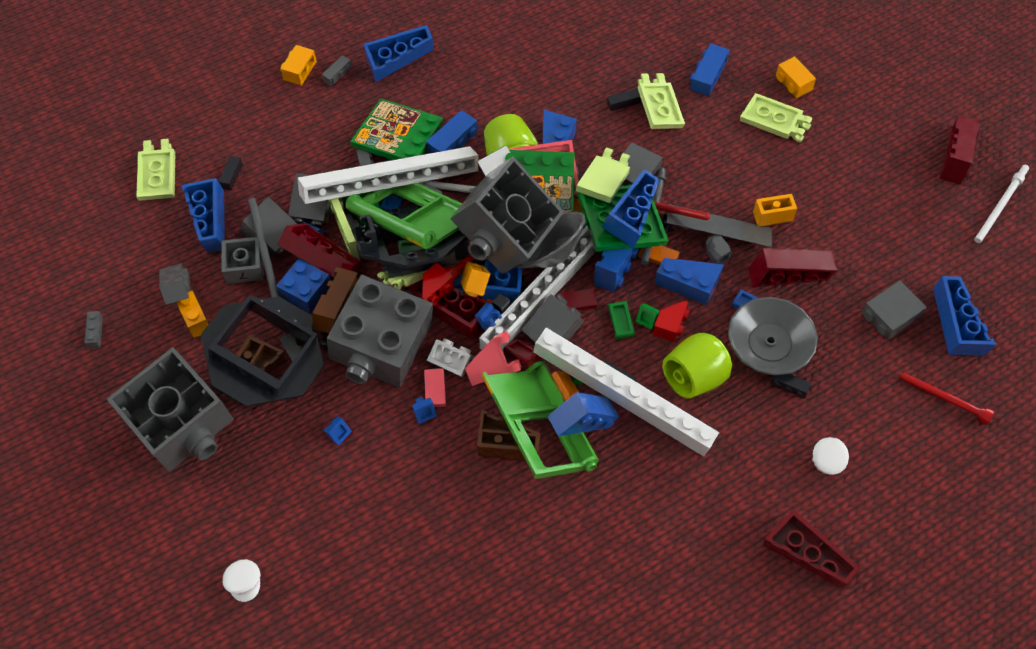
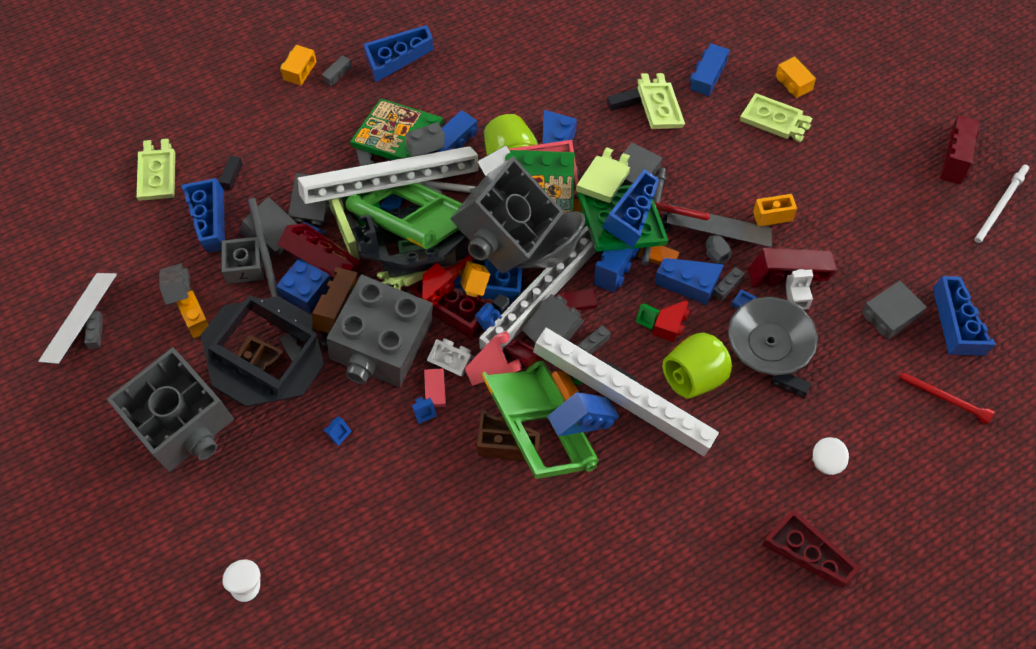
(77, 318): none -> white sticker
(424, 140): none -> dark grey brick
(595, 340): none -> dark grey piece
(621, 320): green tile -> none
(728, 284): none -> dark grey piece
(798, 288): none -> white brick

